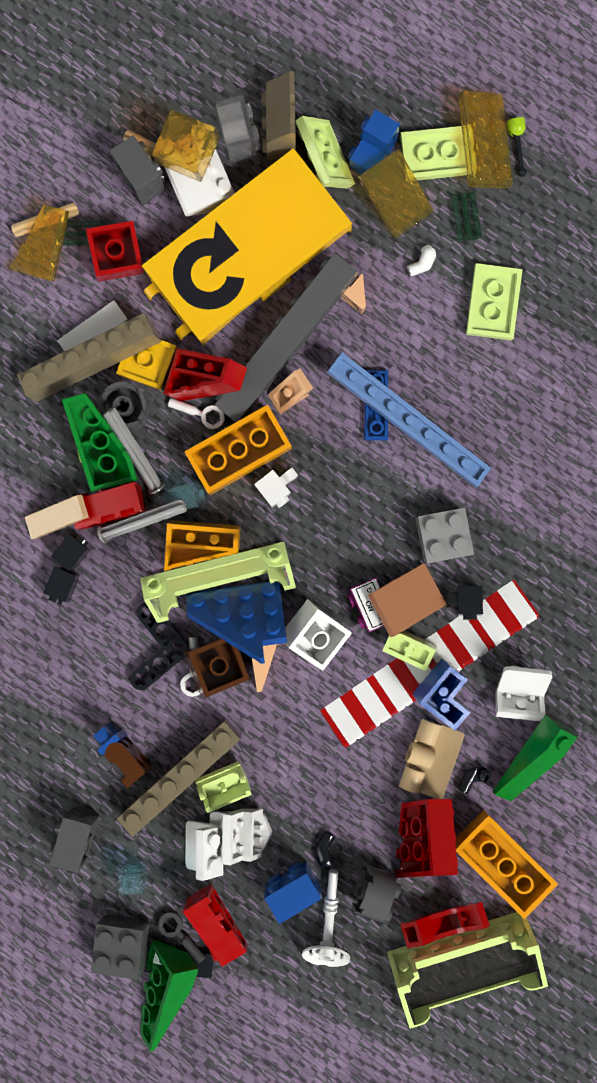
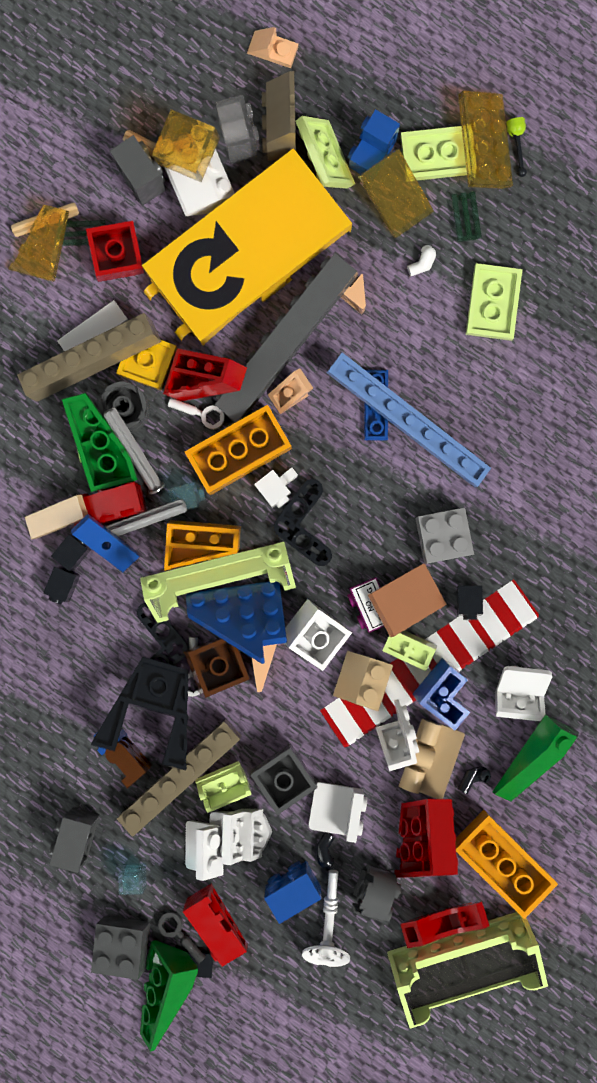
(105, 543): none -> blue tile
(157, 689): none -> black wing
(273, 48): none -> light nougat slope
(283, 779): none -> dark grey brick
(295, 520): none -> black beam
(338, 810): none -> white bracket
(363, 680): none -> tan slope
(398, 740): none -> white bracket

